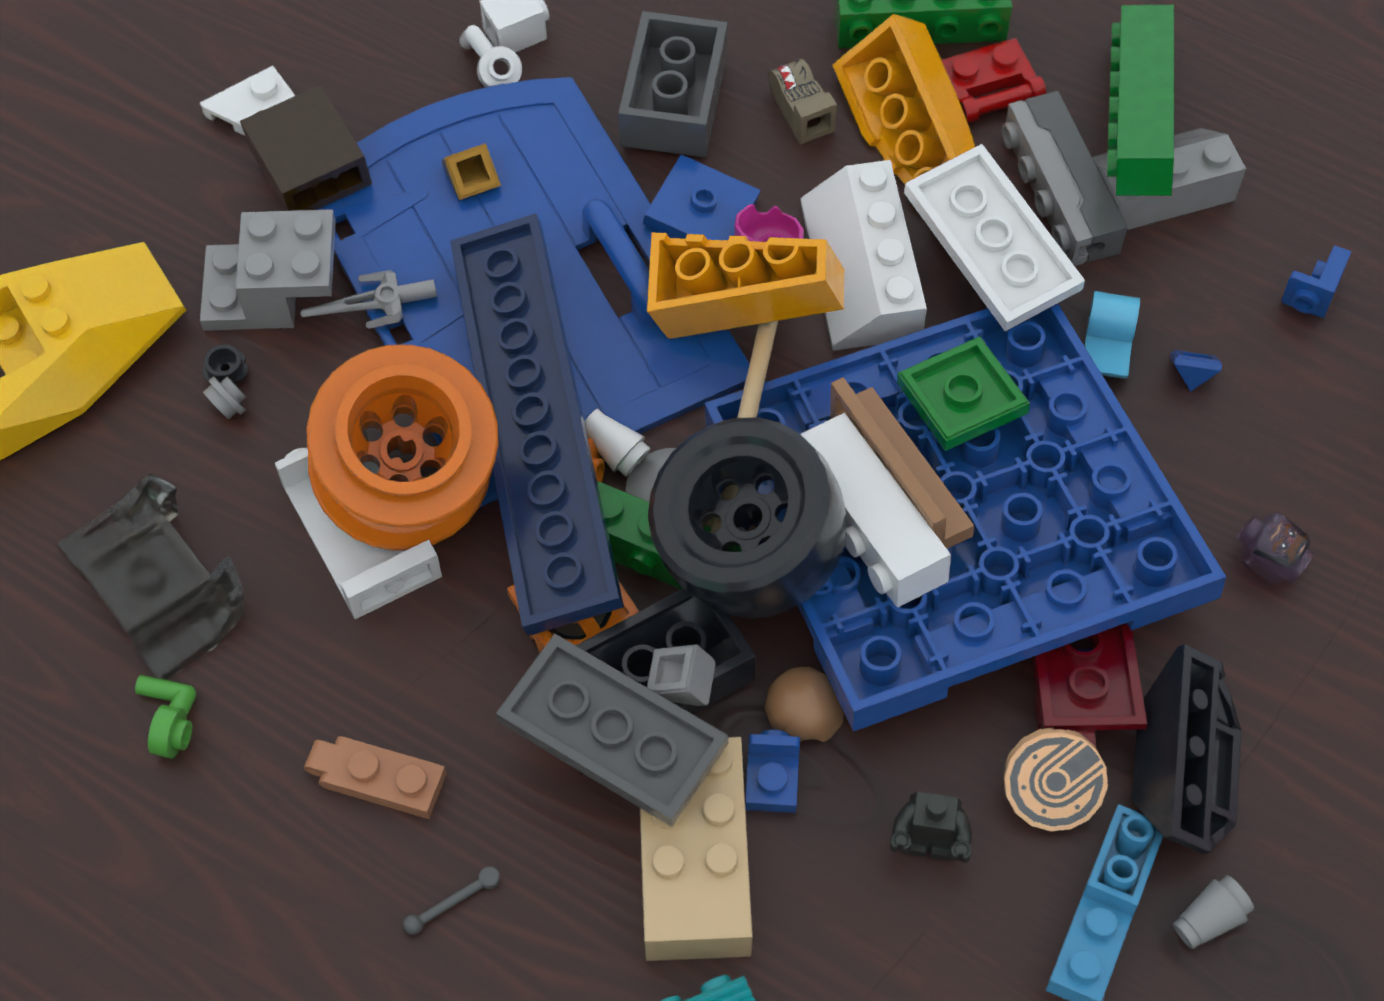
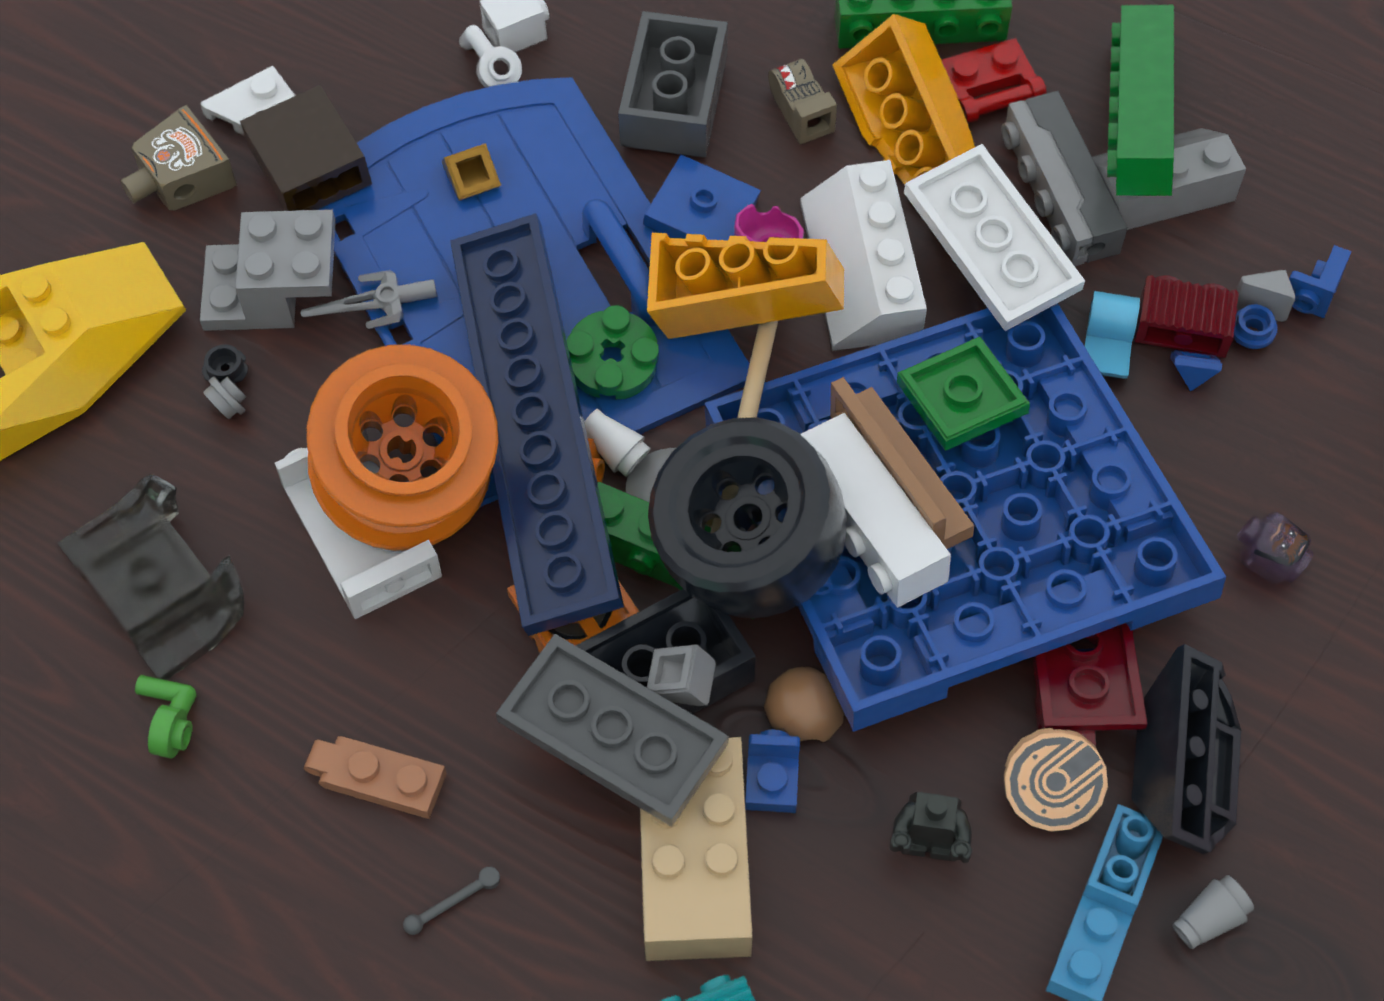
(178, 163): none -> dark tan torso
(613, 329): none -> green plate
(1186, 316): none -> dark red brick
(1259, 318): none -> blue plate
(1269, 290): none -> light grey slope

